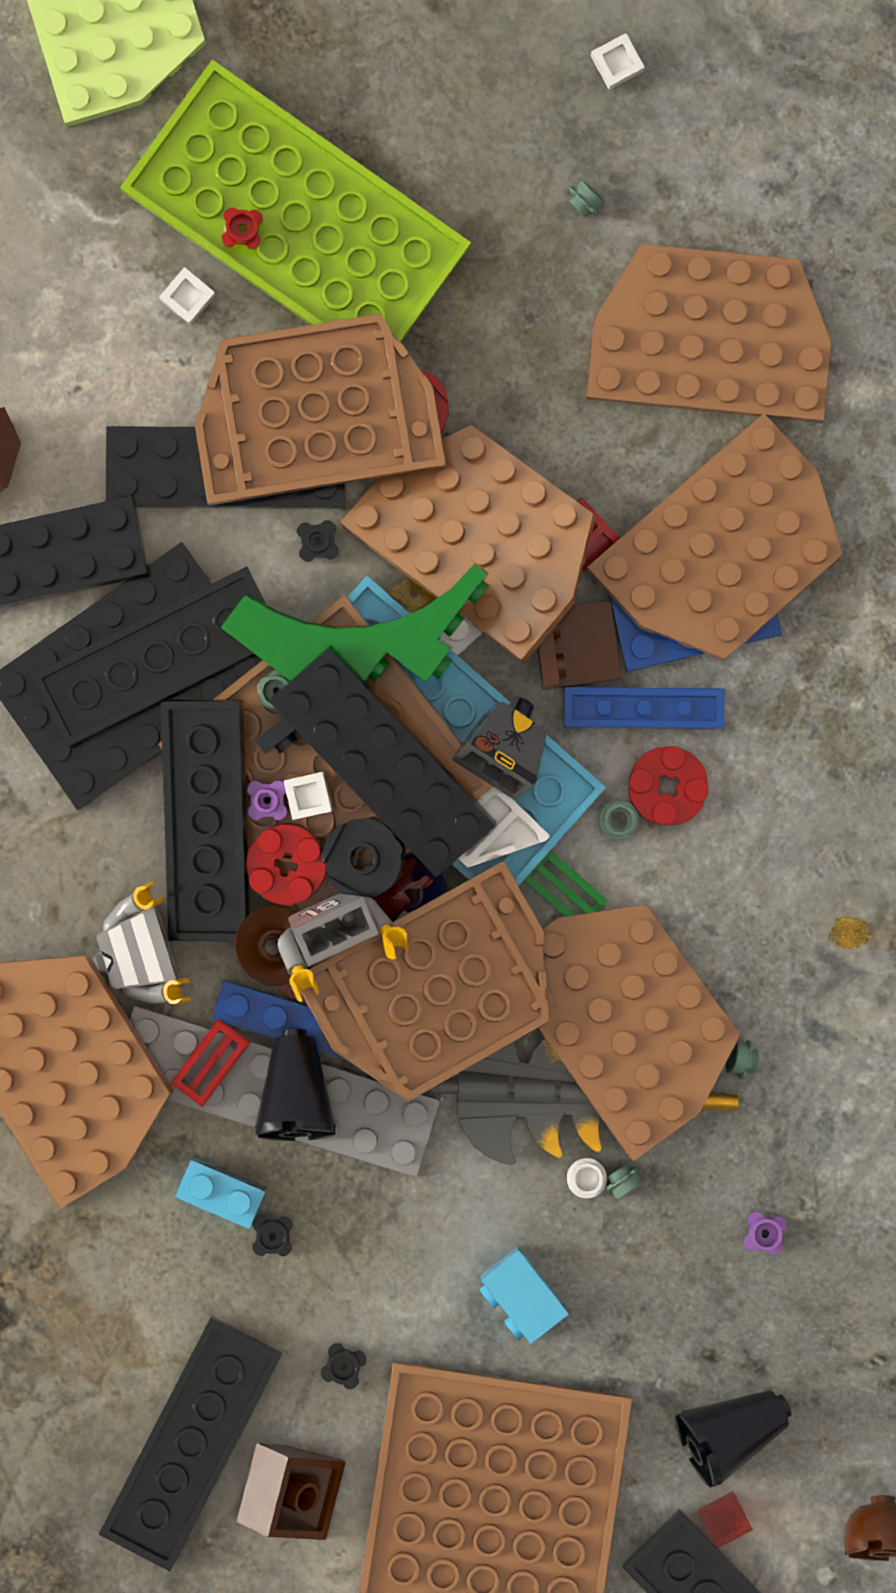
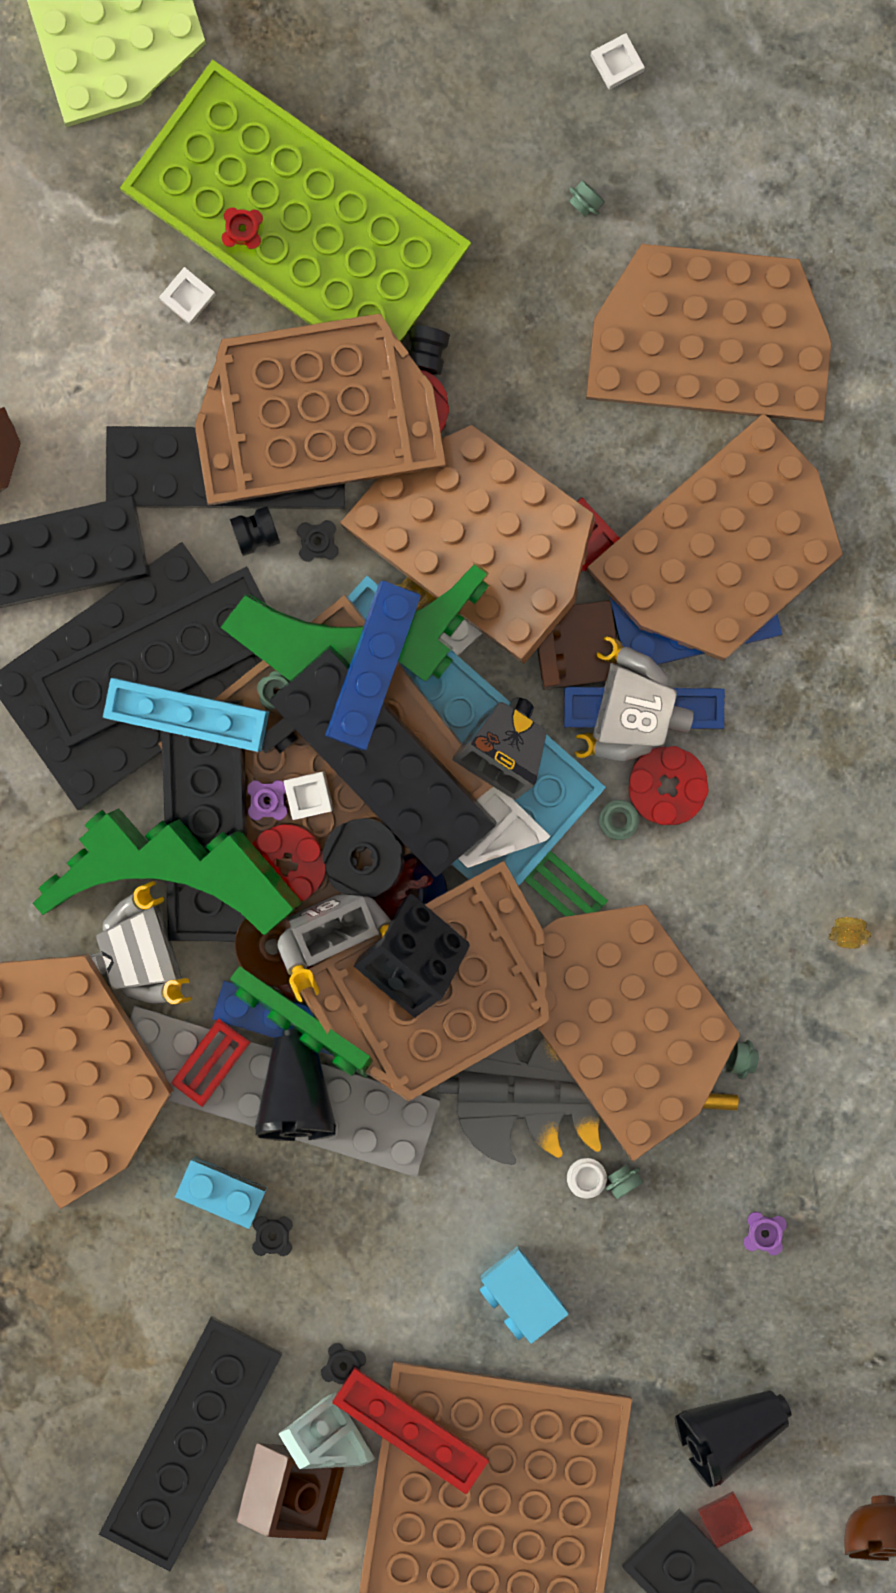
(186, 714): none -> medium azure plate
(230, 872): none -> green arch
(255, 531): none -> black wheel
(287, 1014): none -> green plate
(326, 1438): none -> light aqua wing
(373, 665): none -> blue plate
(410, 1430): none -> red plate
(414, 957): none -> black bracket
(428, 348): none -> black wheel
(634, 708): none -> light grey torso

